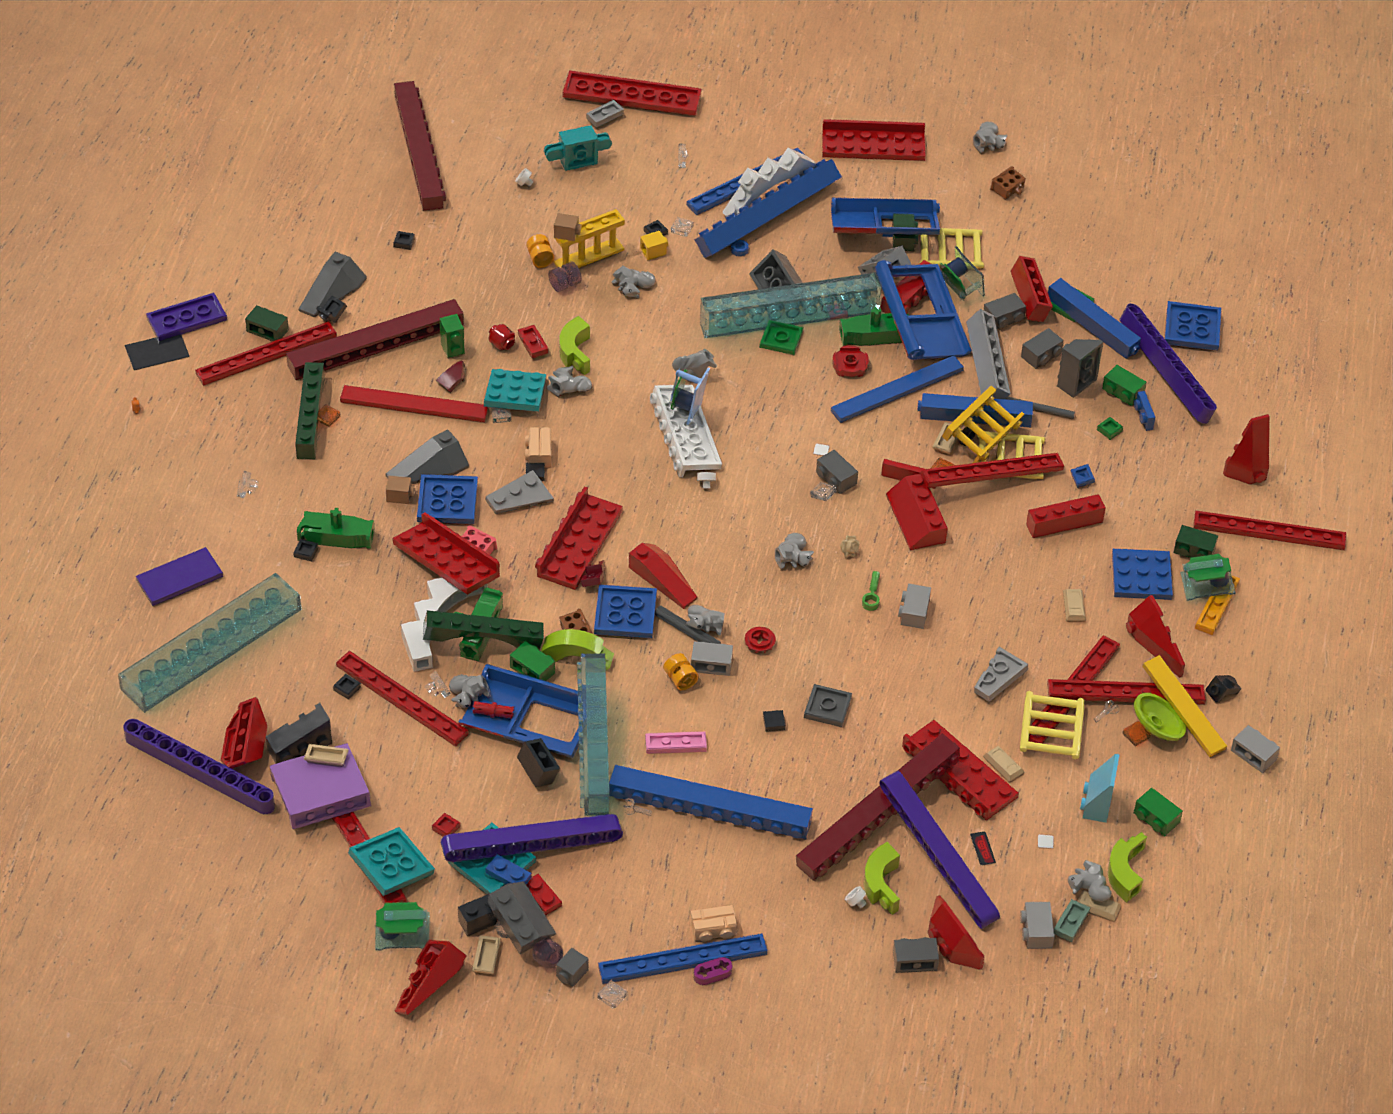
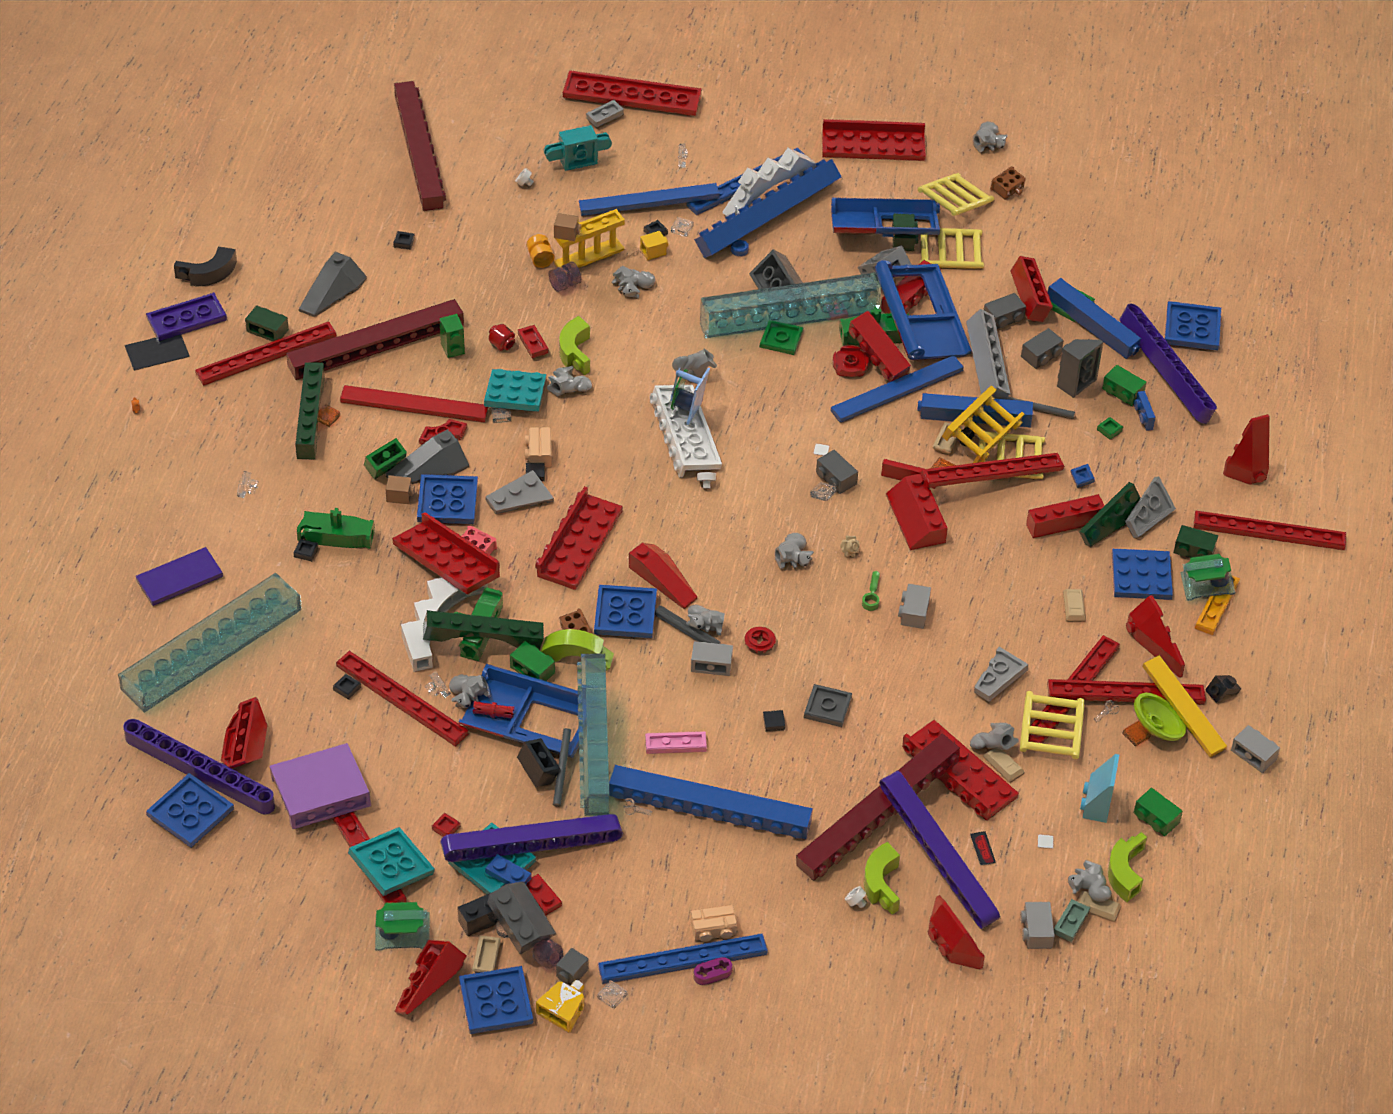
(190, 810): none -> blue plate
(208, 272): none -> black arch
(293, 739): black wedge -> none
(326, 755): tan tile -> none
(332, 309): black bracket -> none
(384, 458): none -> green brick
(452, 376): dark red slope -> none
(455, 427): none -> red tile
(496, 999): none -> blue plate
(562, 764): none -> dark grey bar
(562, 1004): none -> yellow torso
(594, 574): dark red slope -> none
(649, 199): none -> blue tile
(680, 671): light orange wheel -> none
(879, 347): none -> red brick
(915, 955): dark grey brick -> none
(959, 267): piece -> none
(963, 206): none -> light yellow bar
(999, 737): none -> light grey animal
(1111, 516): none -> dark green wing
(1150, 509): none -> light grey wing

